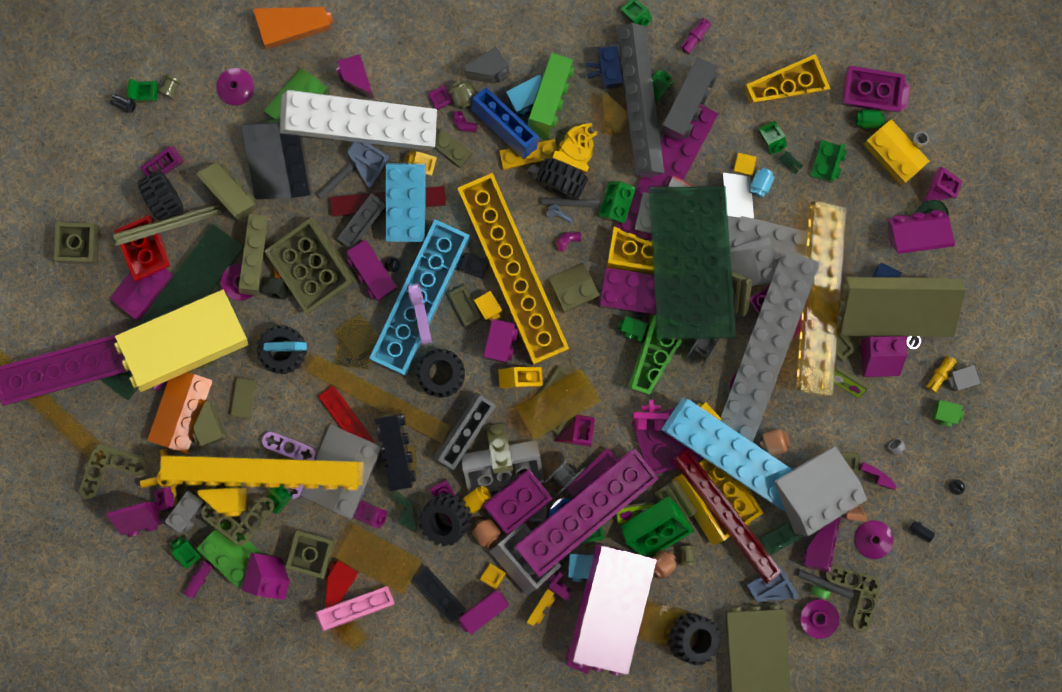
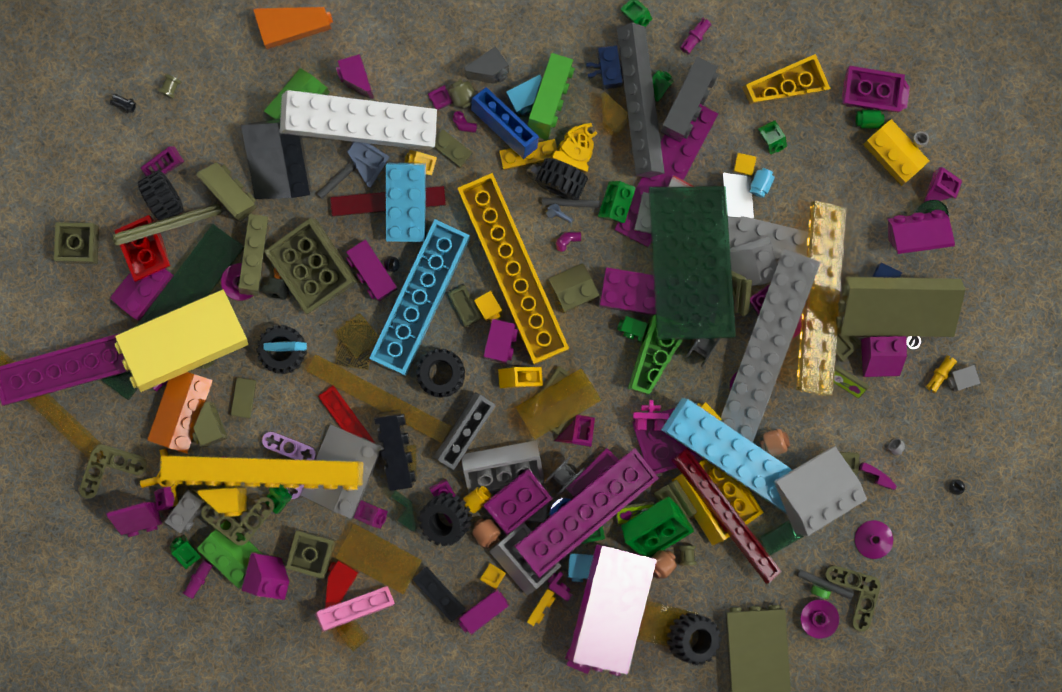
(142, 91): green bracket -> none
(237, 95): magenta dish -> none
(362, 221): dark grey plate -> none
(417, 301): lavender beam -> none
(473, 265): black bracket -> none
(499, 448): olive plate -> none
(630, 254): yellow wedge -> none
(777, 589): sand blue wing -> none
(789, 161): clear green pin -> none
(822, 548): magenta slope -> none
(827, 161): green bracket -> none
(856, 514): nougat slope -> none
(921, 531): black pin -> none
(947, 413): bright green brick -> none

